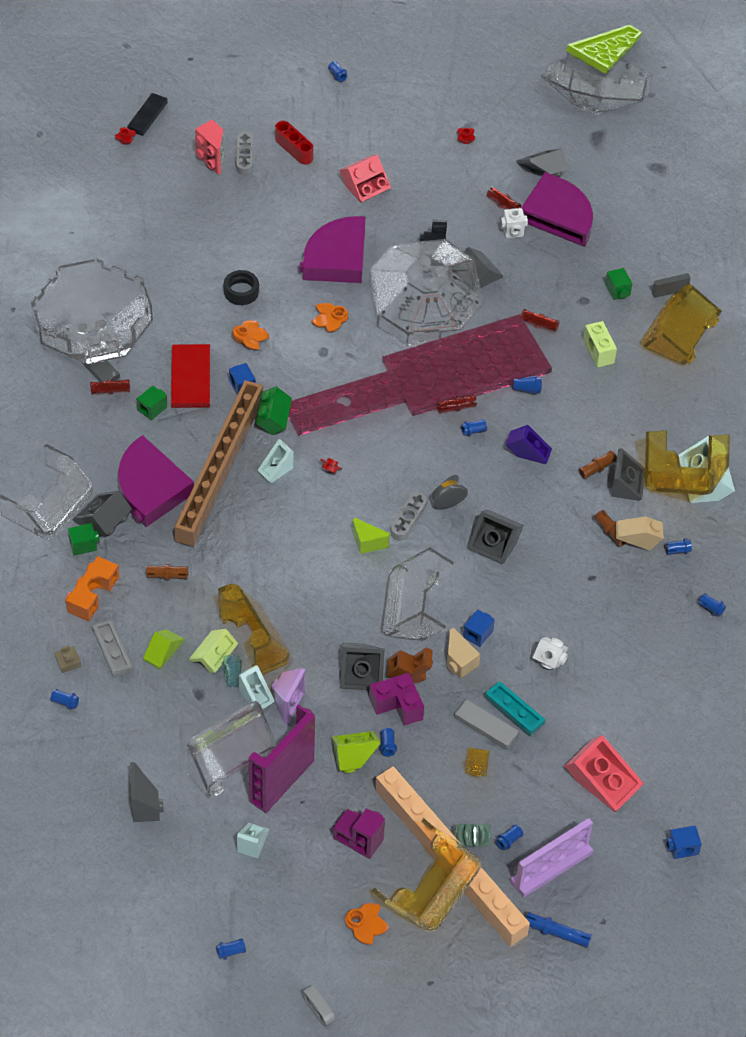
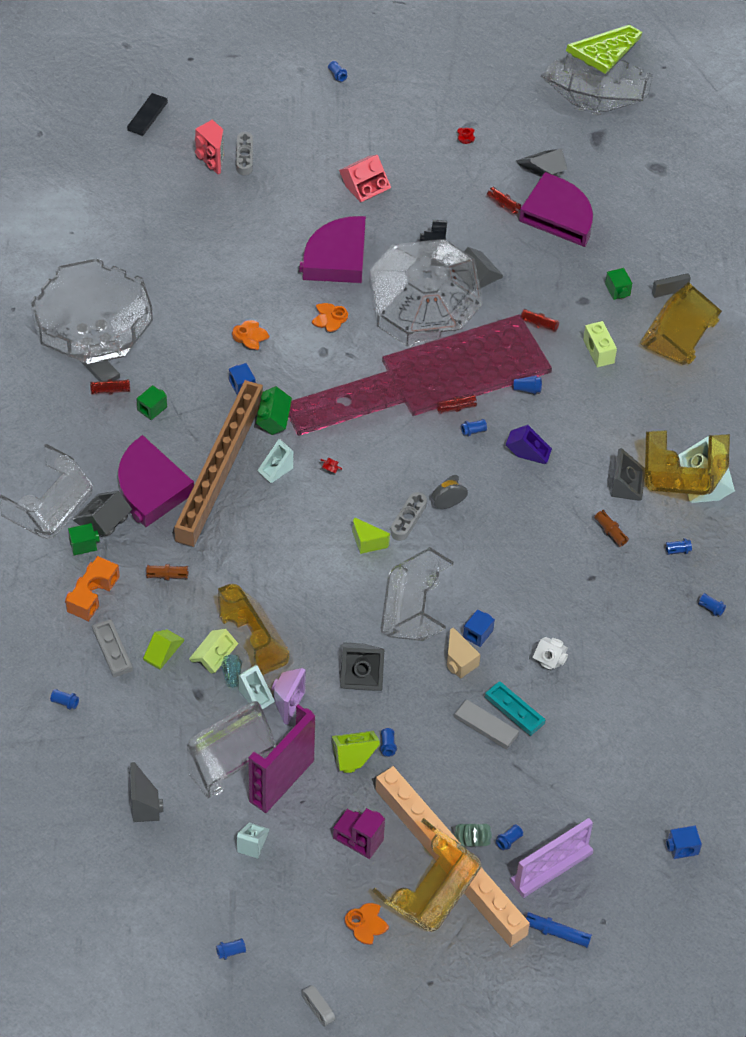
(67, 659): dark tan tile -> none
(125, 135): red plate -> none
(190, 376): red tile -> none
(241, 298): black tyre -> none
(294, 142): red beam -> none
(397, 694): magenta brick -> none
(416, 665): dark orange brick -> none
(477, 762): clear yellow bracket -> none
(495, 536): dark grey slope -> none
(514, 223): white brick -> none
(597, 464): dark orange pin -> none
(604, 773): coral slope -> none
(640, 532): tan slope -> none

